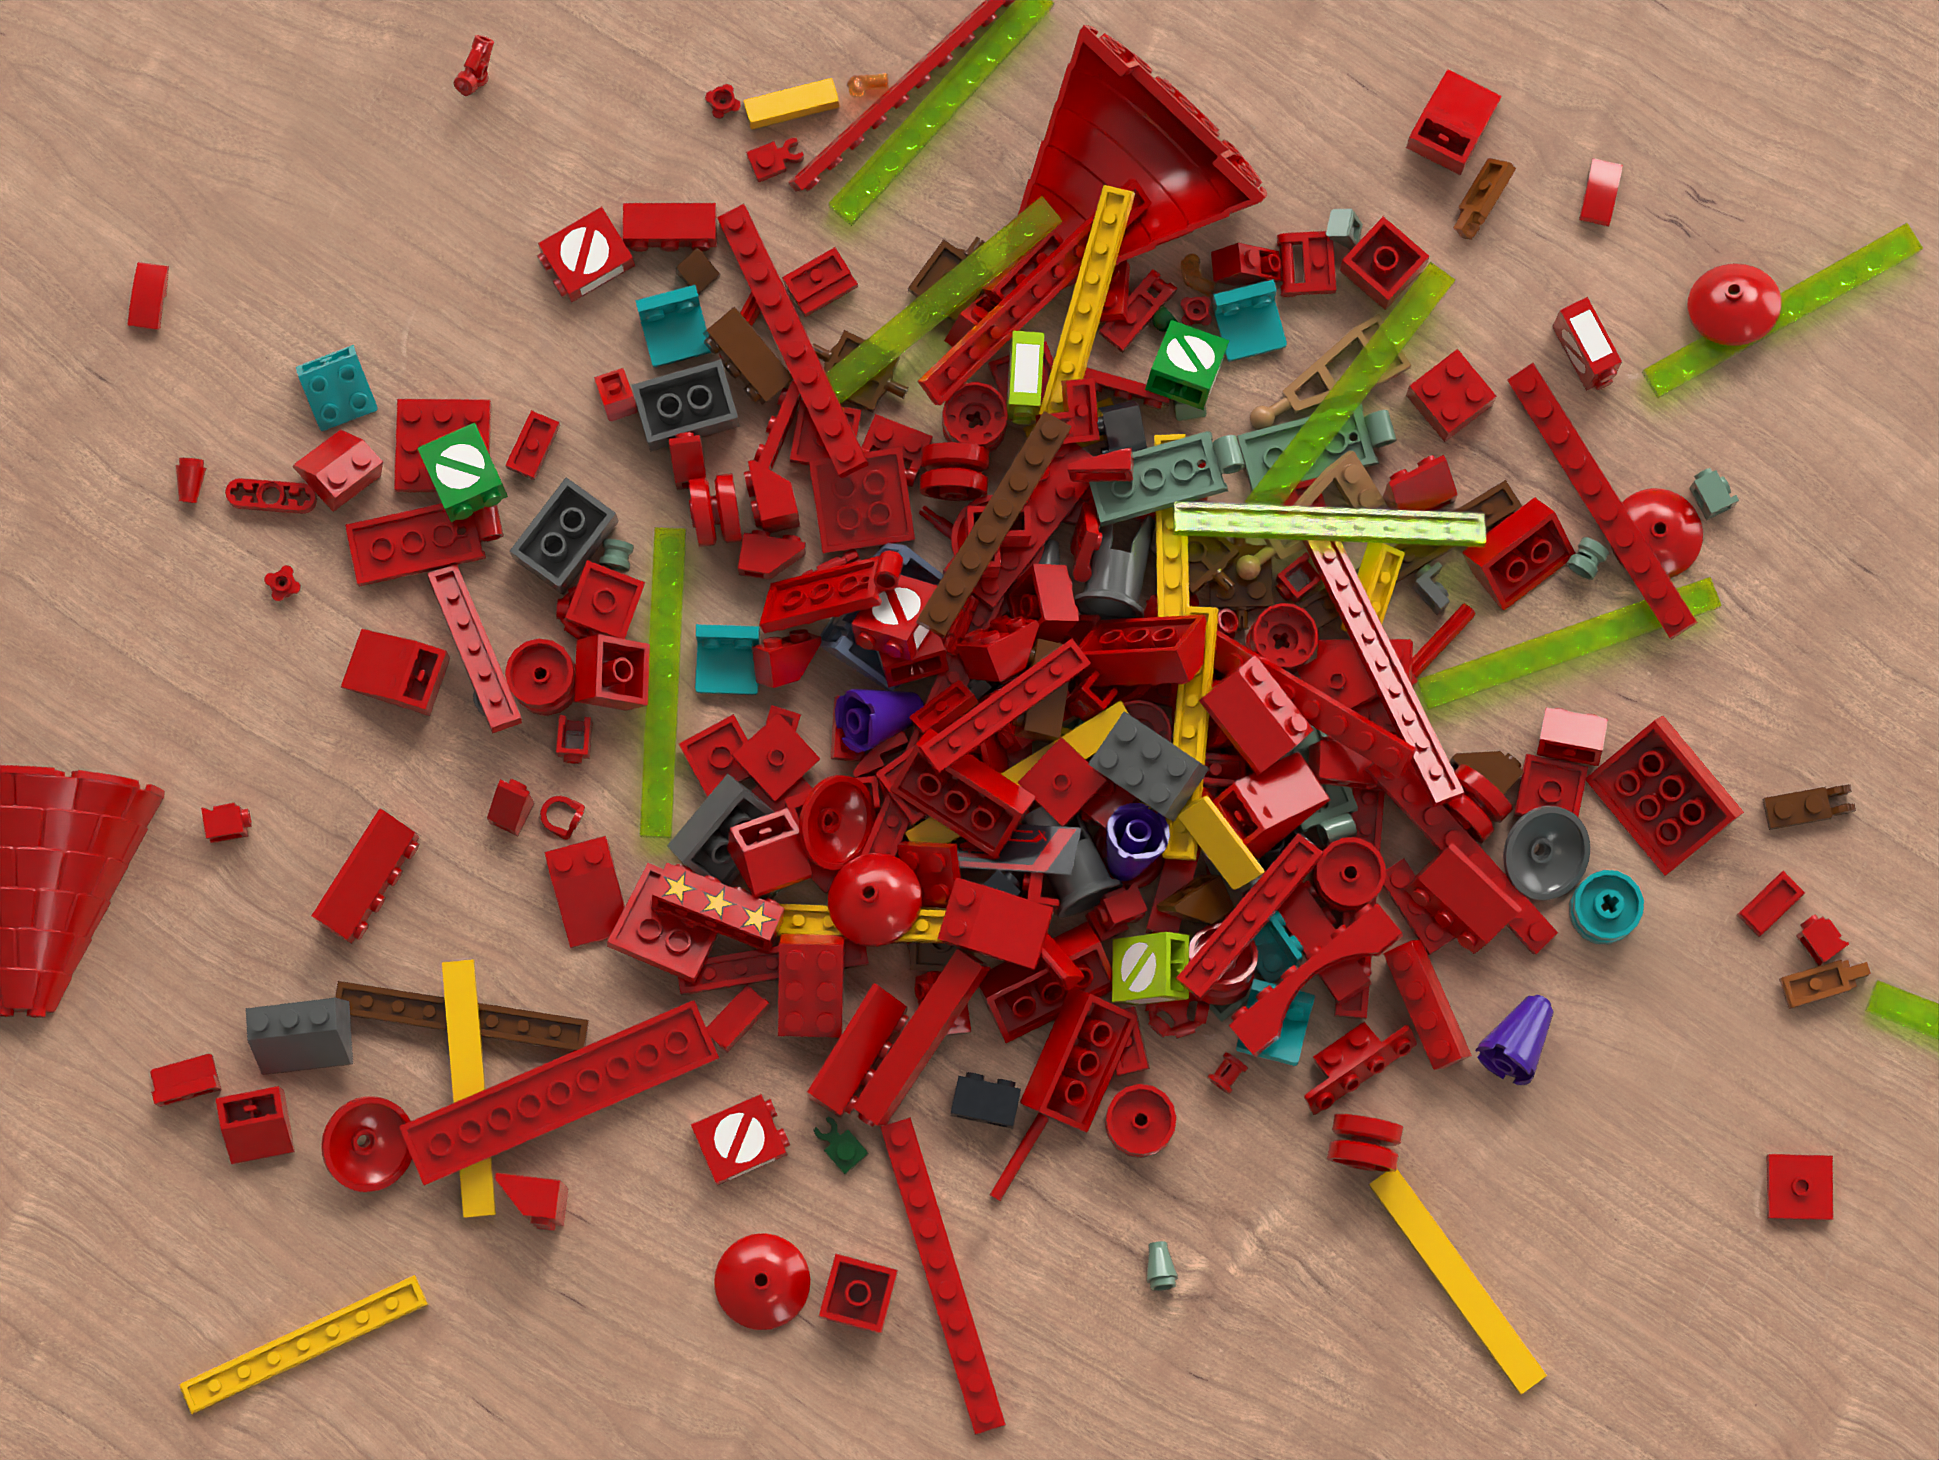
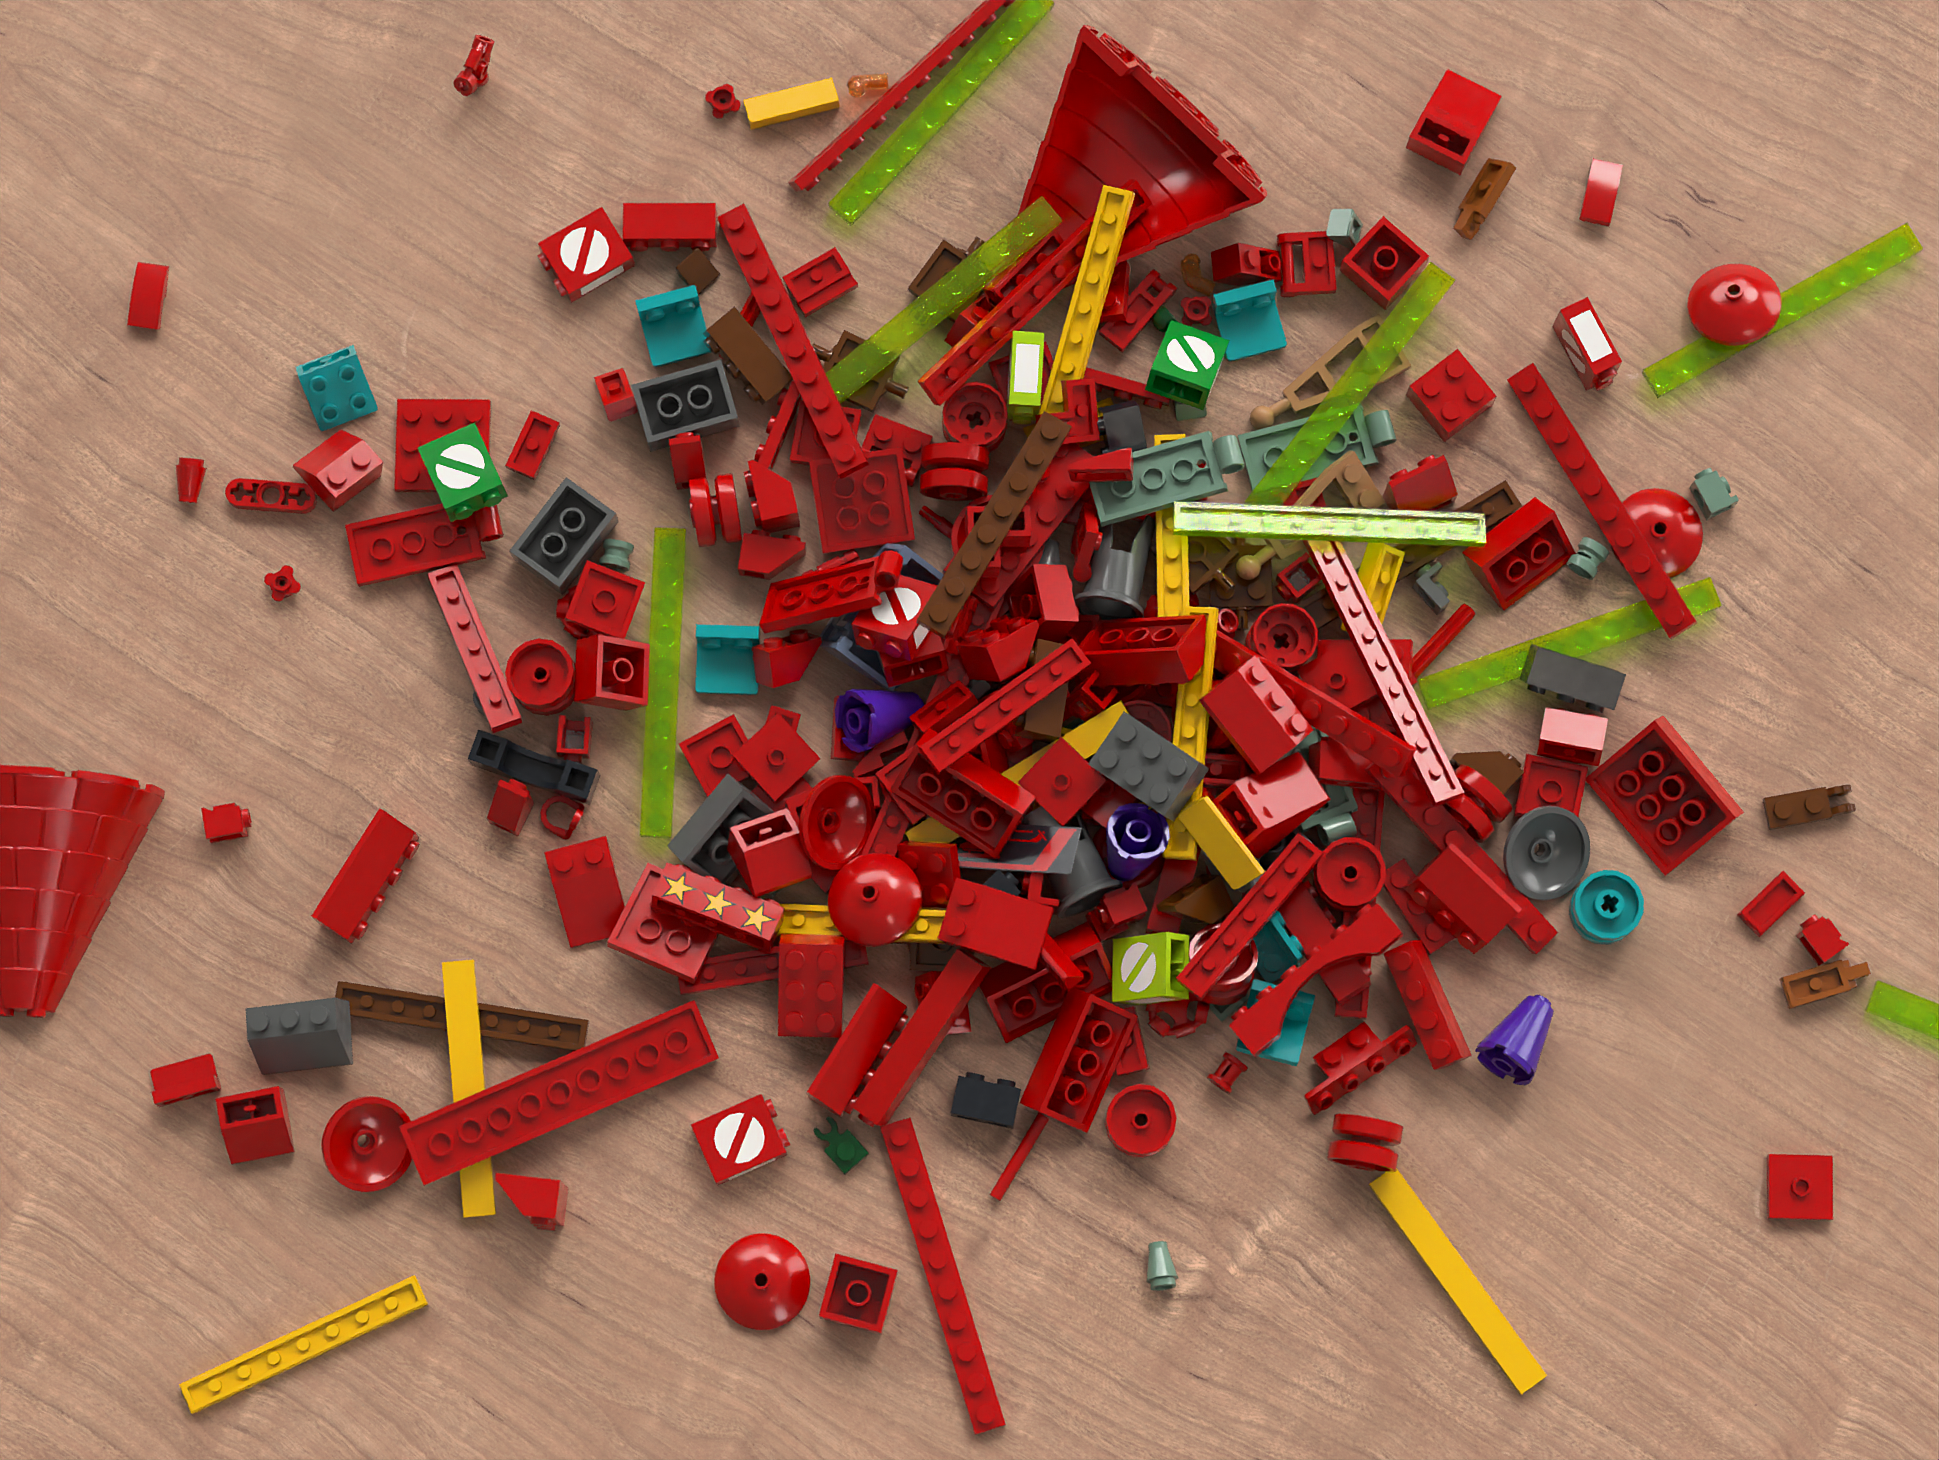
(396, 671): red slope -> none
(526, 766): none -> black arch
(737, 1018): red panel -> none
(769, 160): red plate -> none
(1572, 678): none -> black brick

